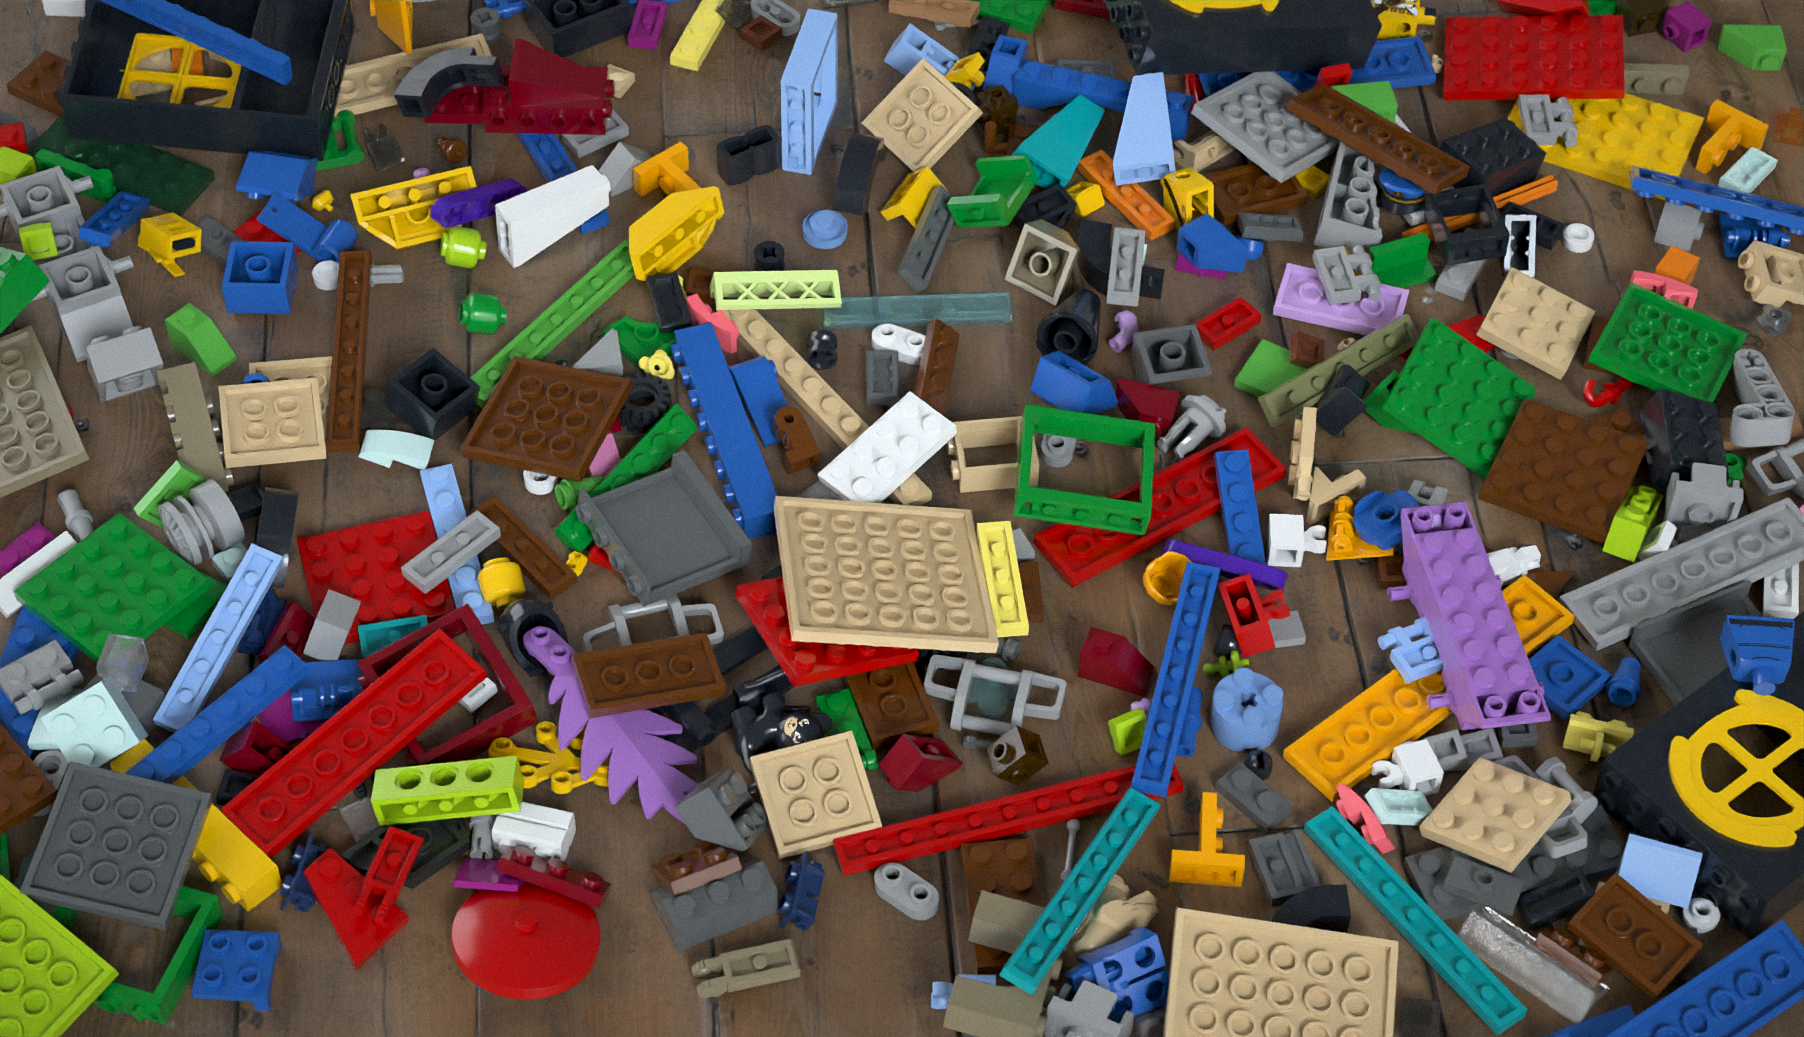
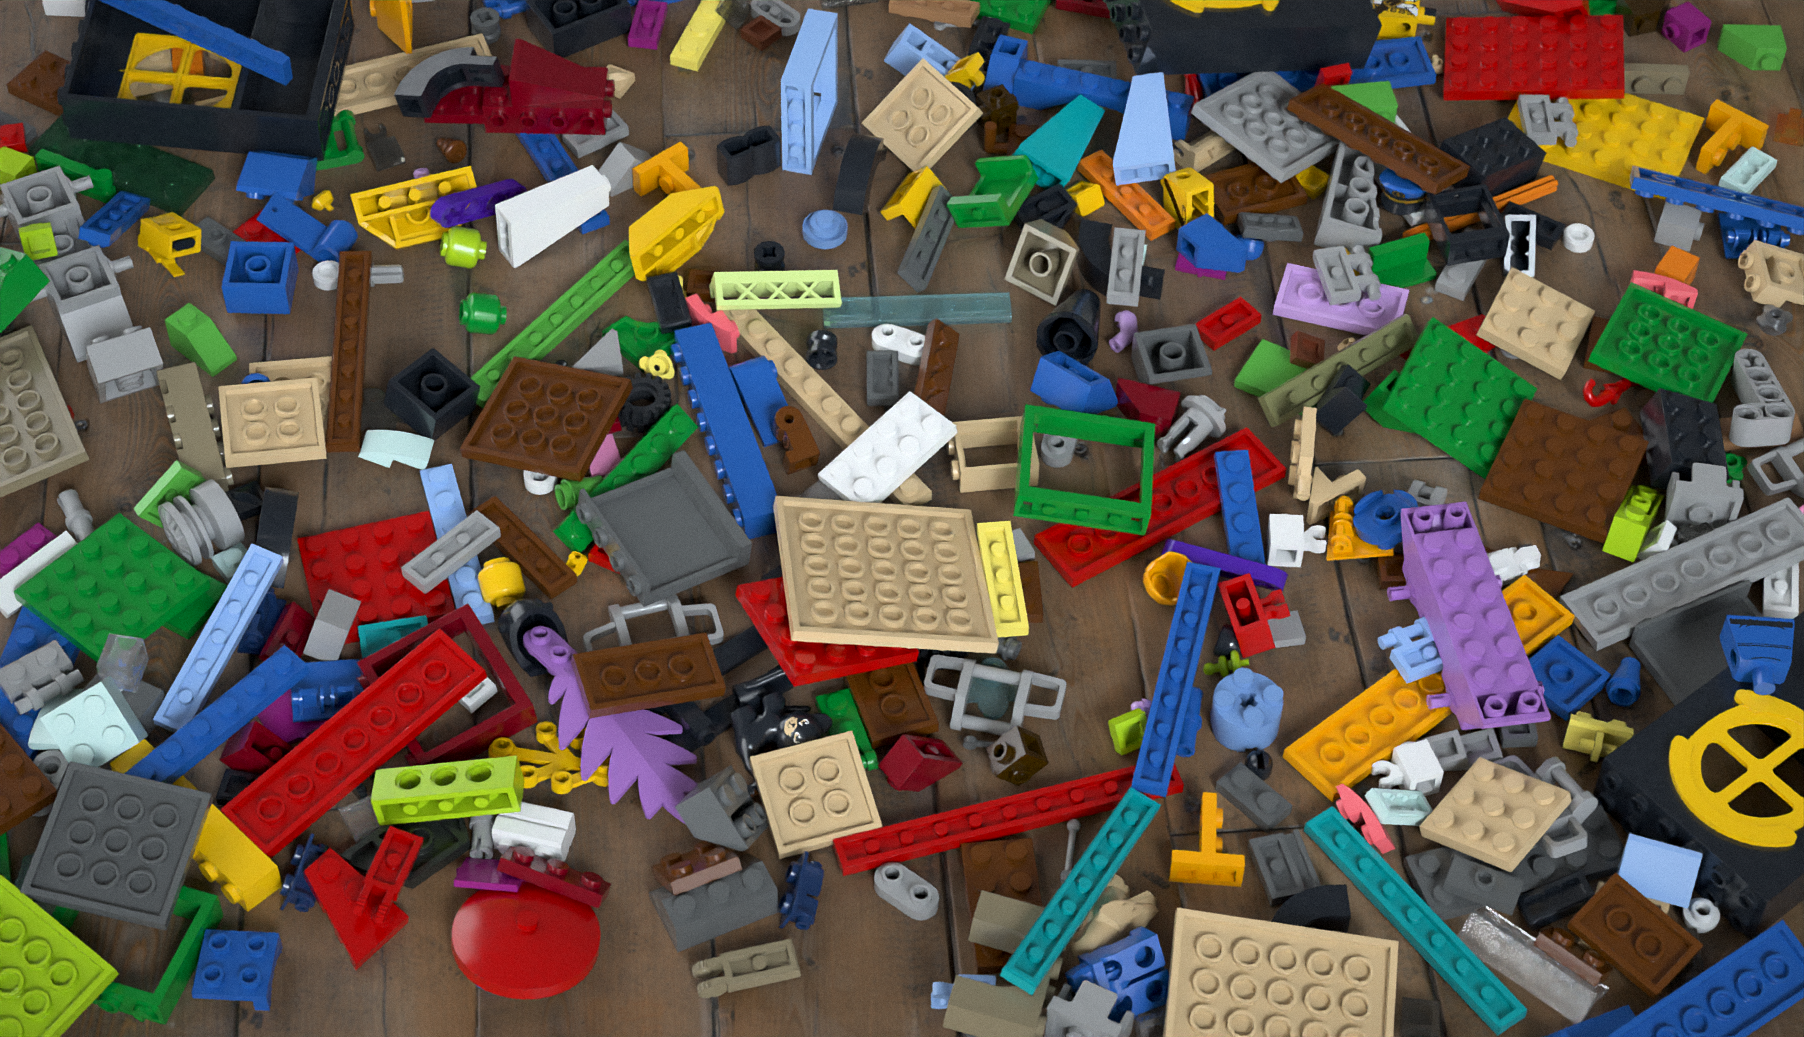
(1114, 662): dark red slope -> none

